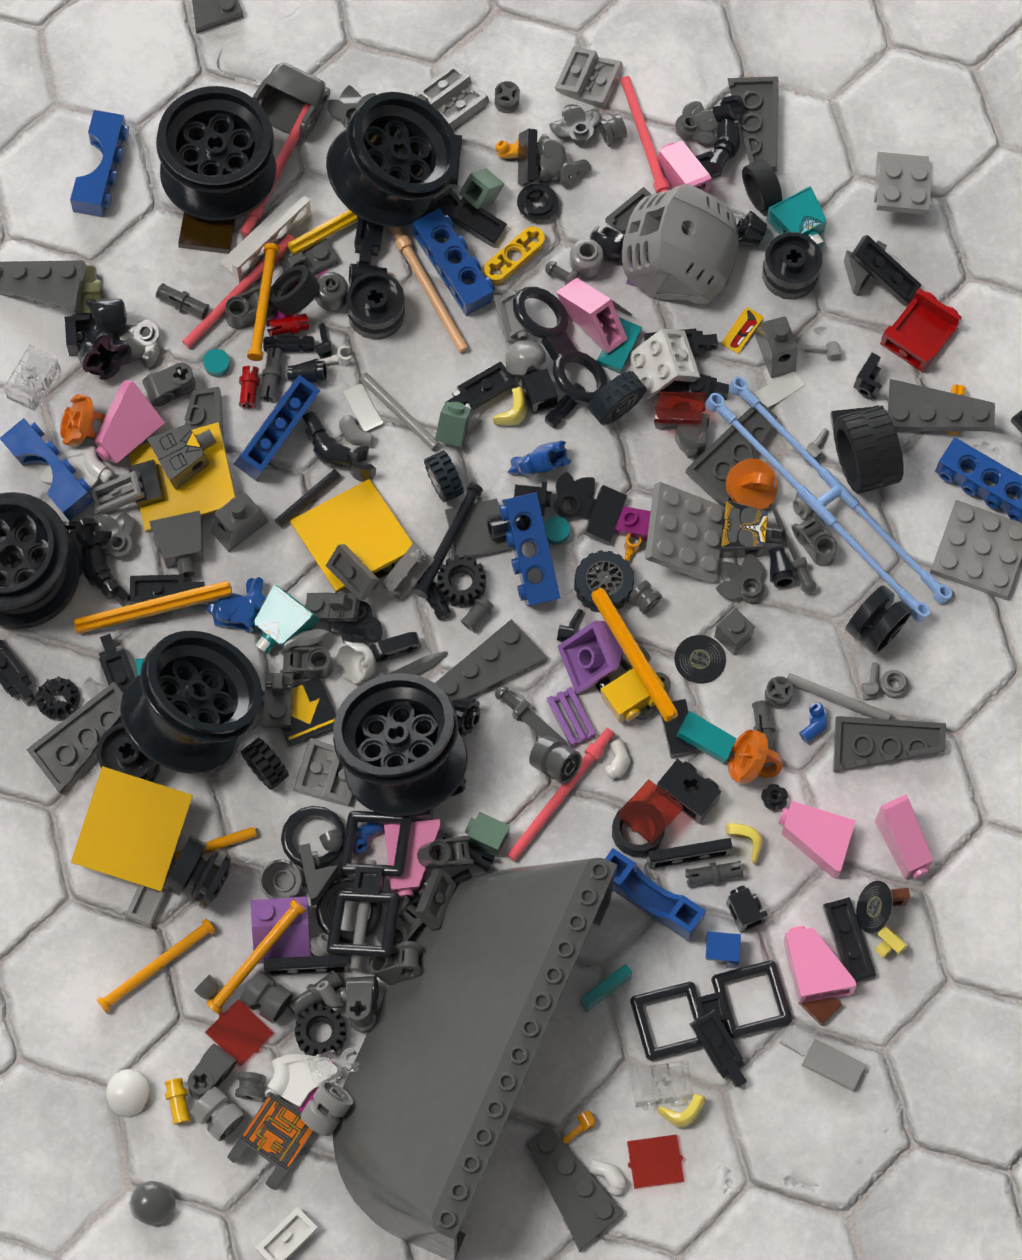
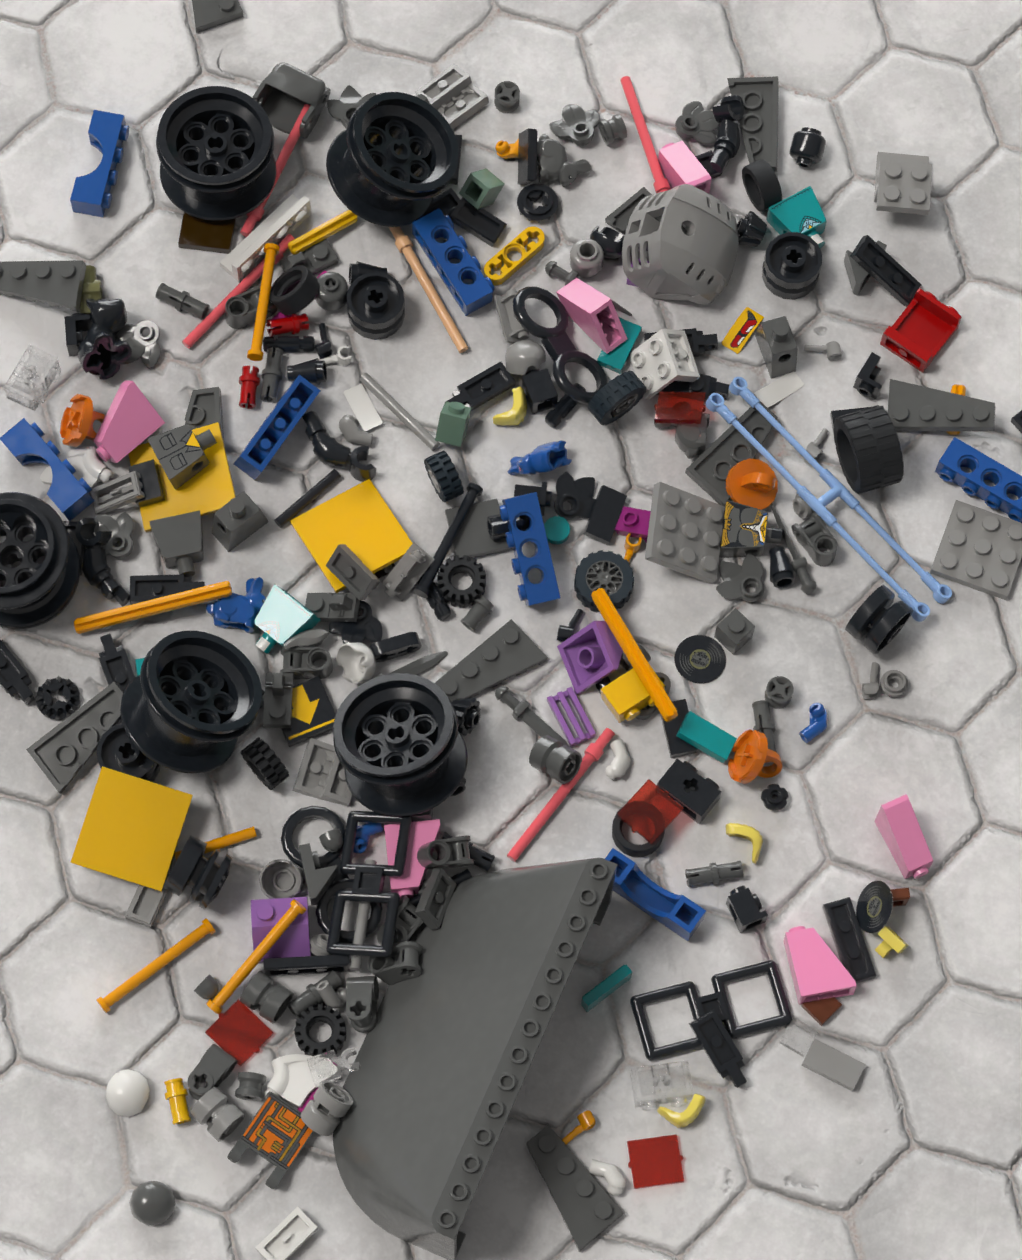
(167, 385): dark grey piece -> none
(216, 362): teal tile -> none
(368, 240): black hinge -> none
(487, 833): sand green brick -> none
(589, 77): light grey slope -> none
(645, 597): dark grey wheel -> none
(689, 853): black tile -> none
(723, 948): blue panel -> none
(807, 147): none -> black head
(818, 835): bright pink slope -> none
(838, 698): light grey bar -> none
(876, 741): dark grey wing -> none

